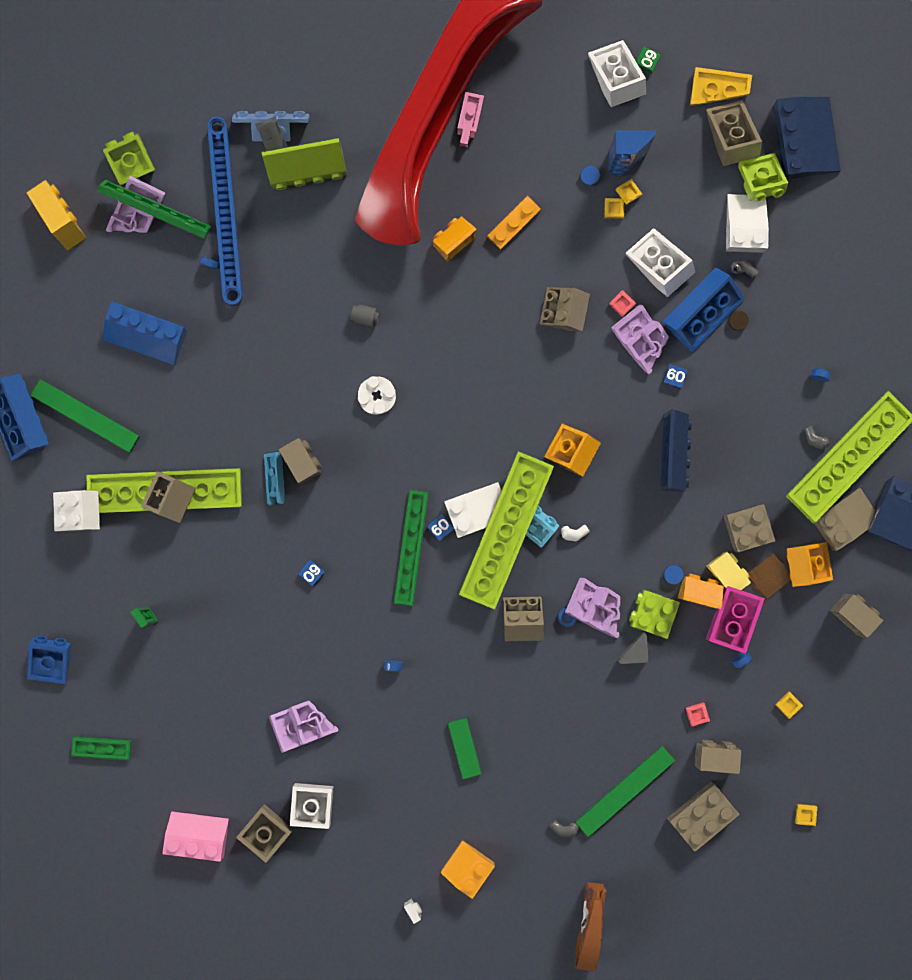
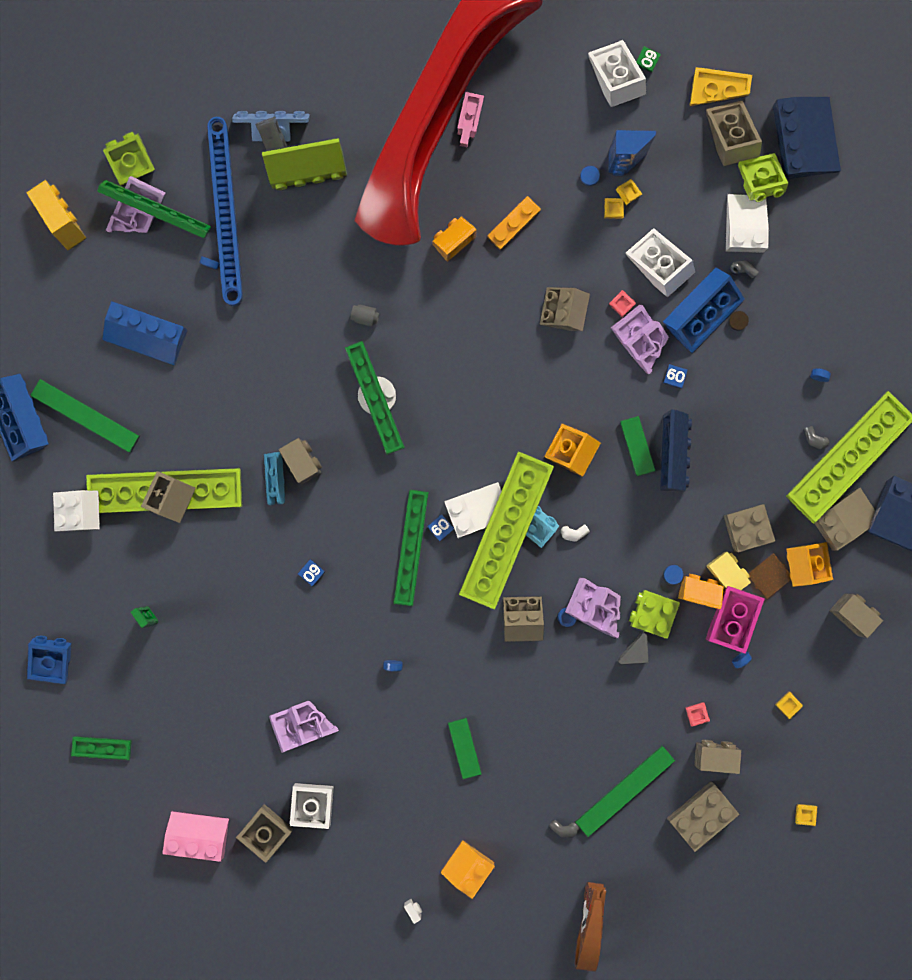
(374, 397): none -> green tile
(637, 446): none -> green tile

